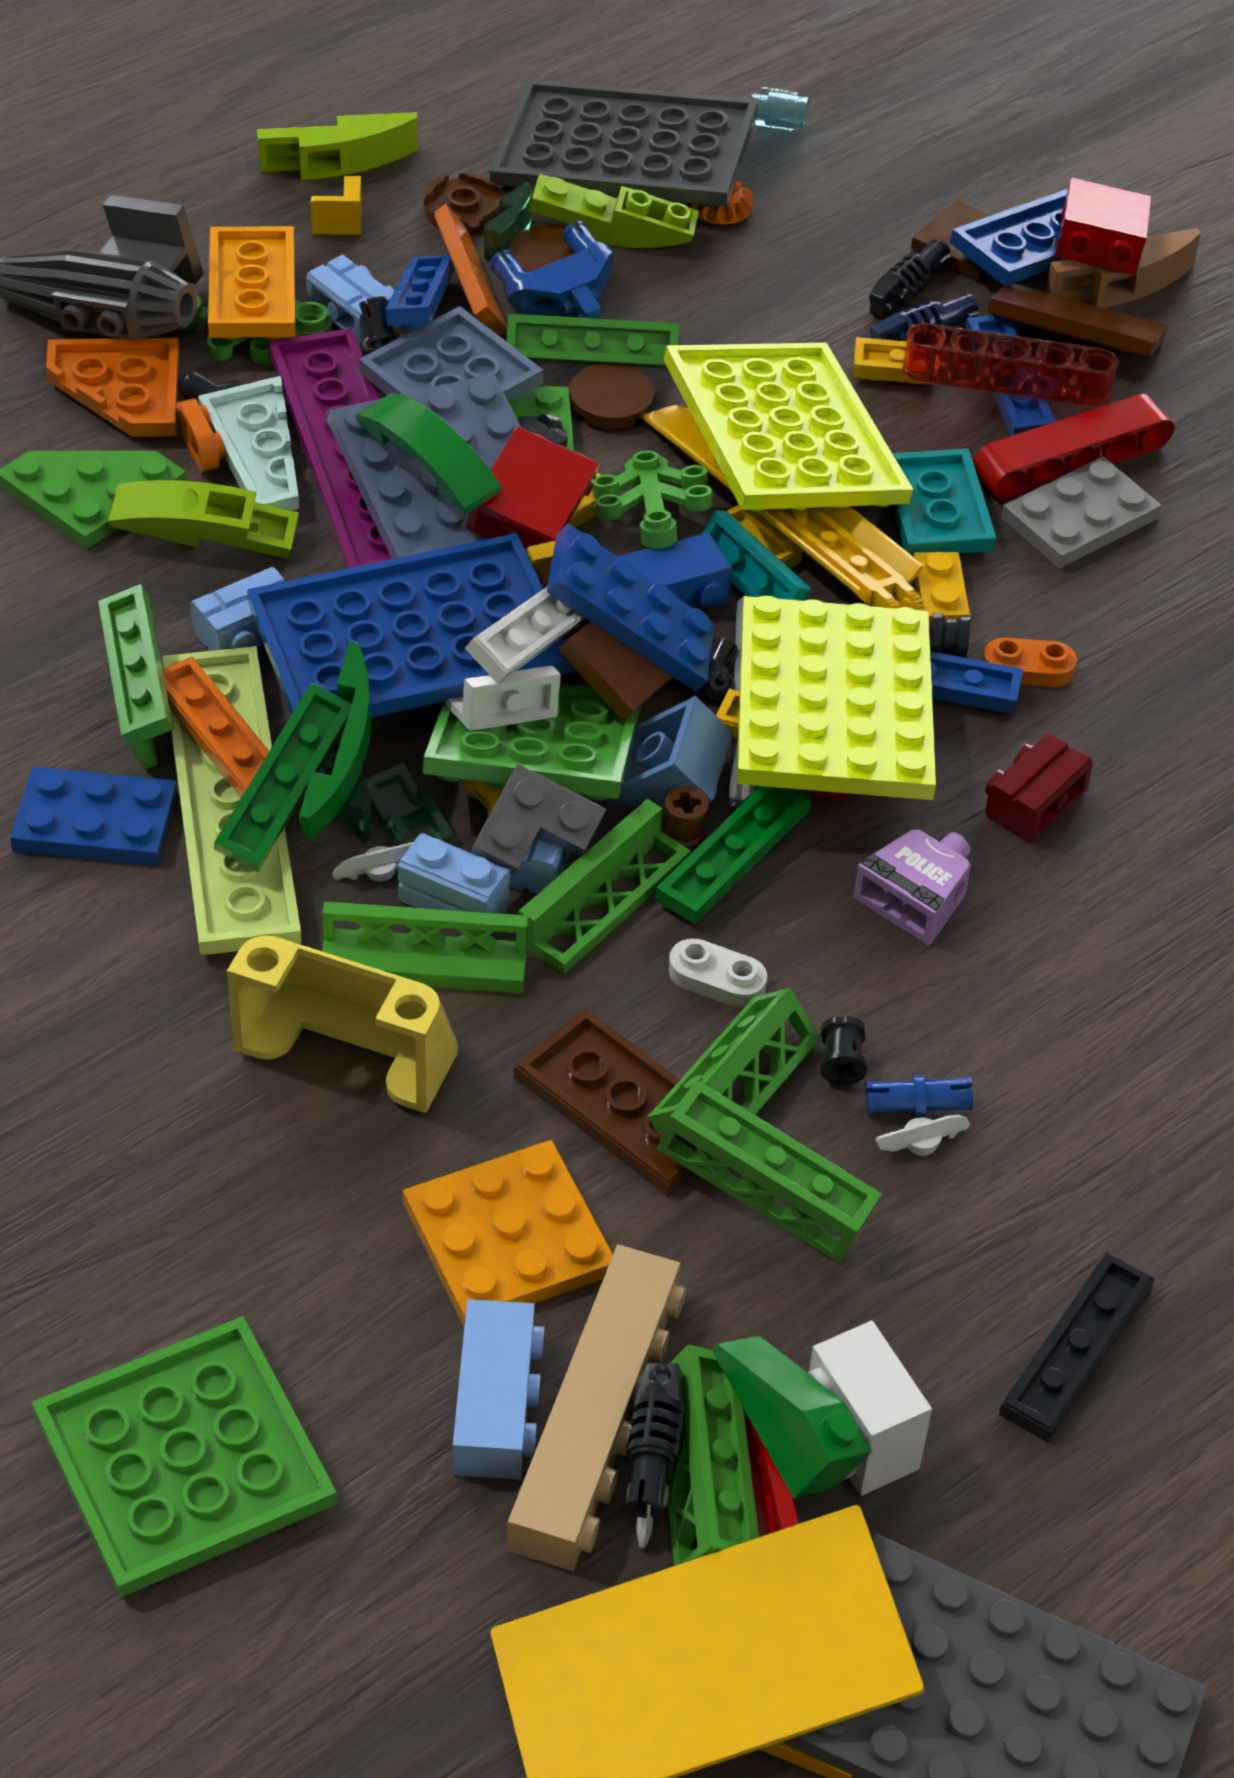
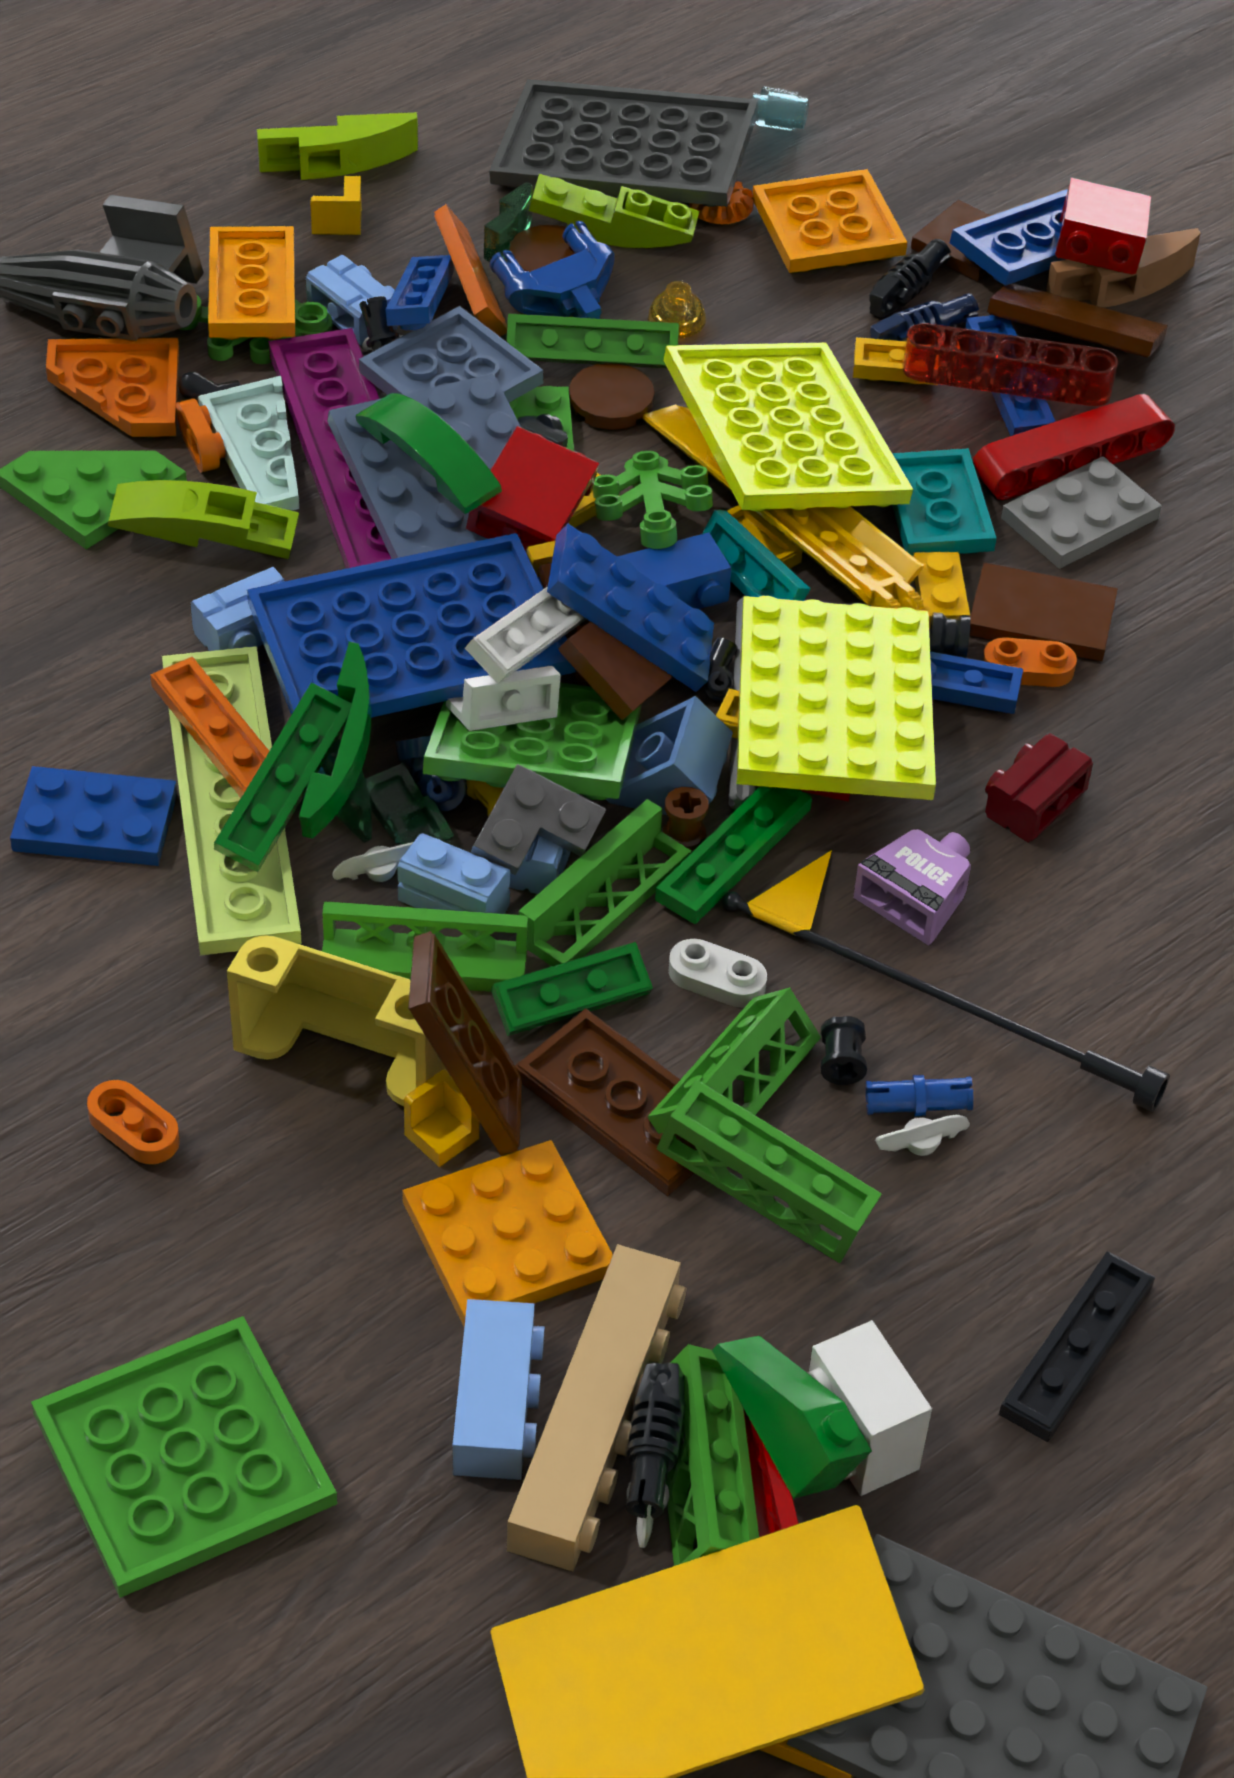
(136, 671): bright green fence -> none
(139, 1123): none -> orange plate
(439, 1119): none -> yellow panel
(444, 793): none -> dark blue arm
(465, 1042): none -> reddish brown tile
(470, 198): reddish brown tile -> none
(570, 988): none -> green tile
(679, 306): none -> clear yellow brick
(792, 909): none -> black piece
(829, 221): none -> light orange plate
(1042, 608): none -> reddish brown tile

